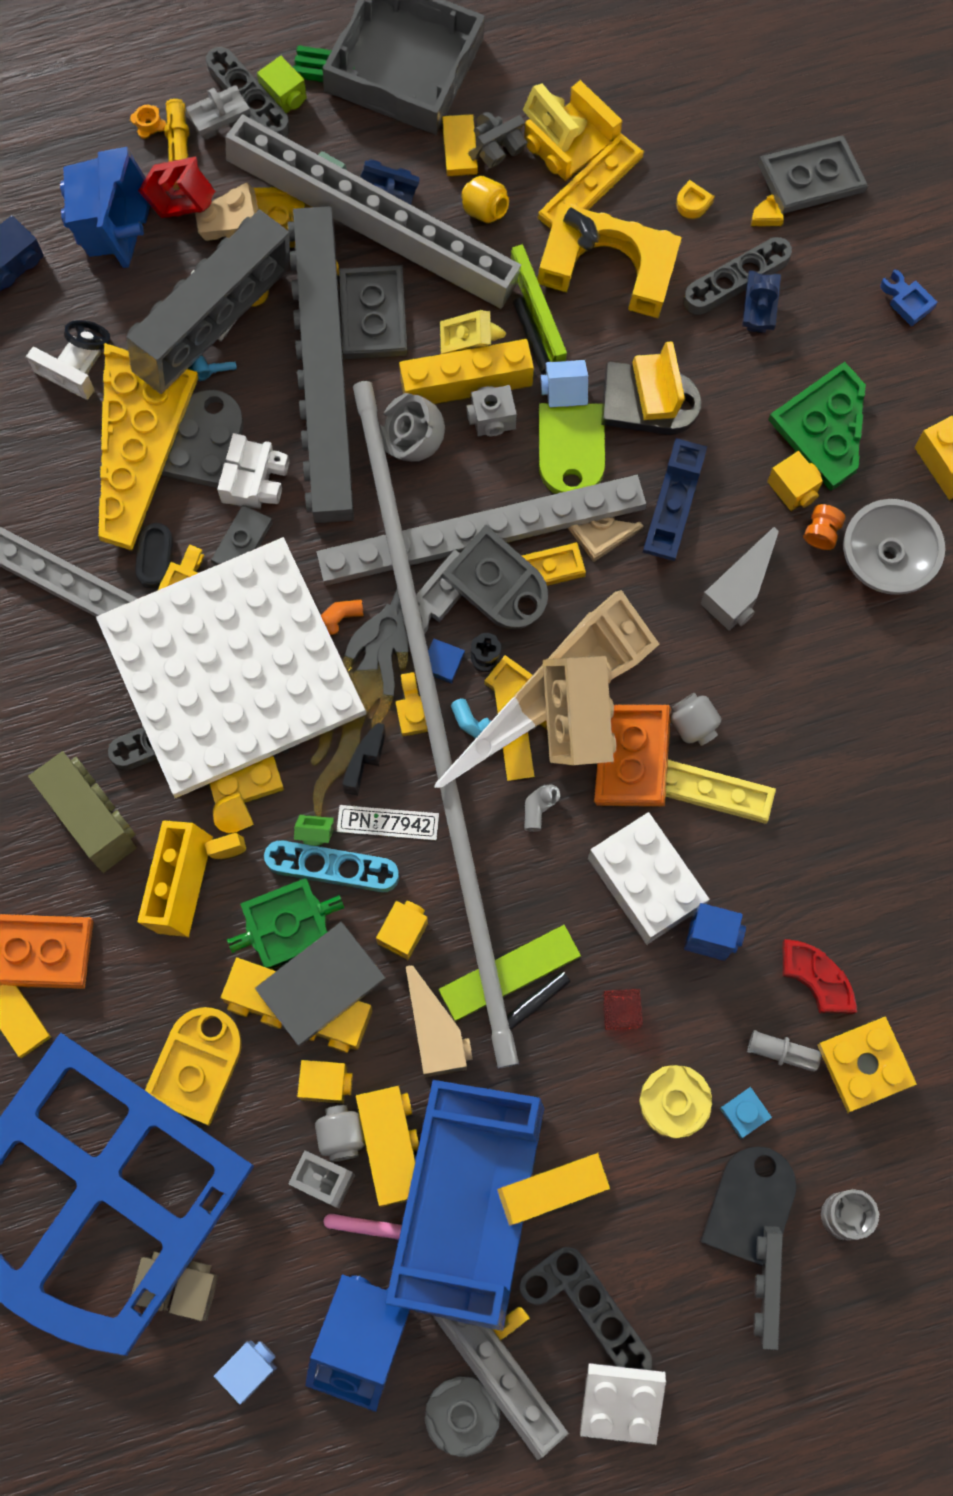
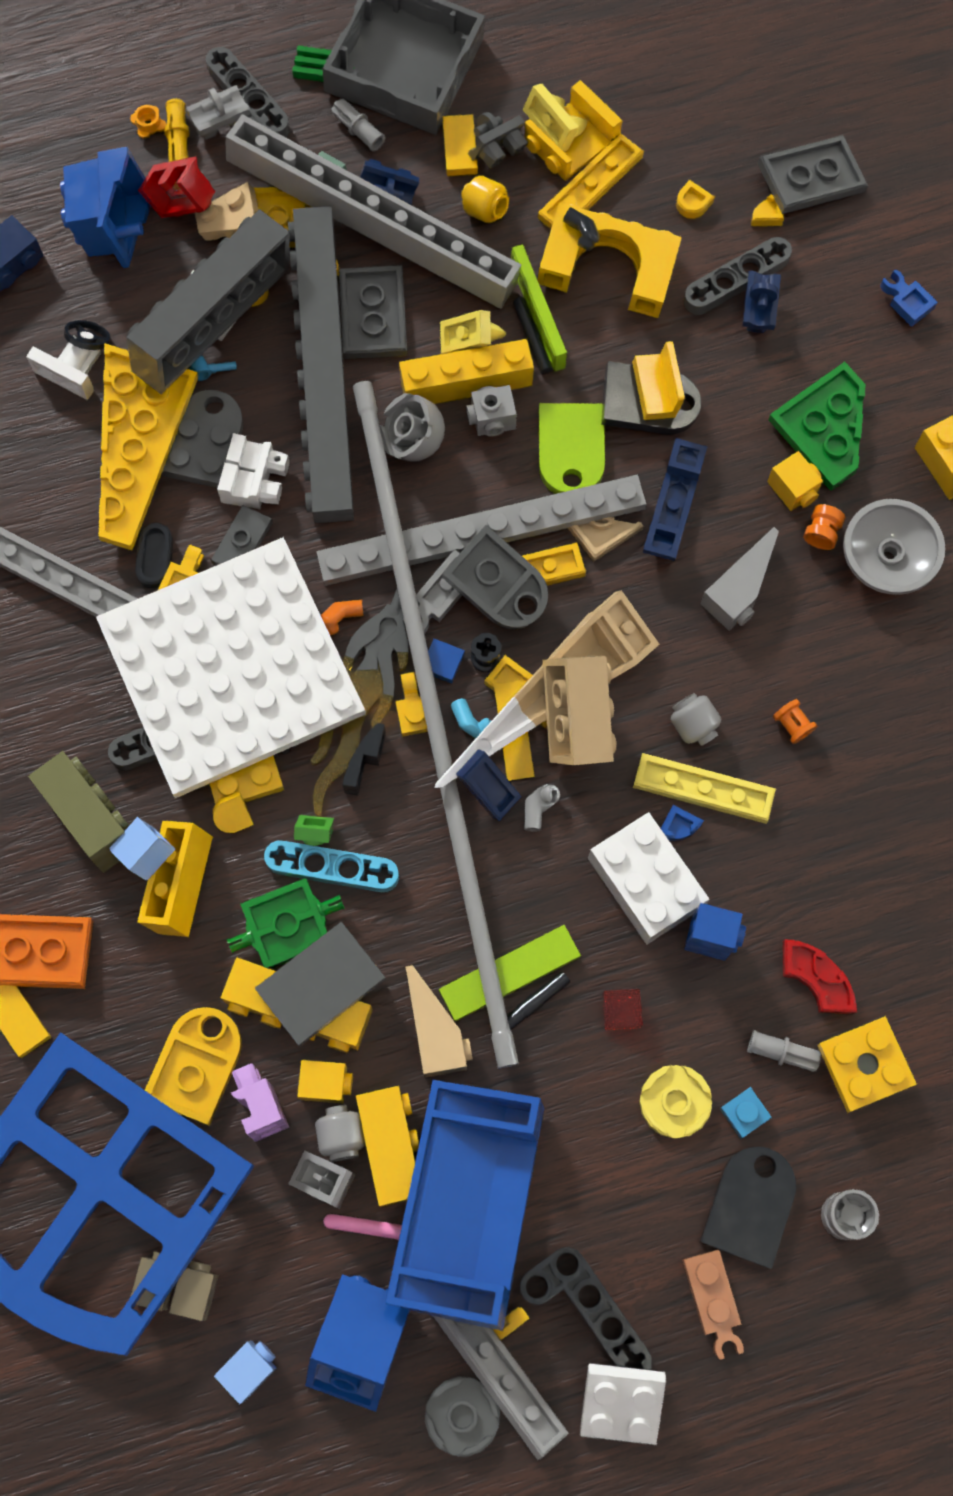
(142, 849): none -> light blue panel
(226, 846): yellow tile -> none
(262, 1102): none -> lavender hips
(283, 84): lime brick -> none
(358, 124): none -> light grey axle
(387, 822): white sticker -> none
(403, 929): yellow brick -> none
(488, 785): none -> dark blue tile
(553, 1189): yellow tile -> none
(565, 383): light blue brick -> none
(640, 758): orange tile -> none
(680, 824): none -> blue tile
(713, 1299): none -> nougat plate
(768, 1287): dark grey plate -> none
(804, 726): none -> orange bush

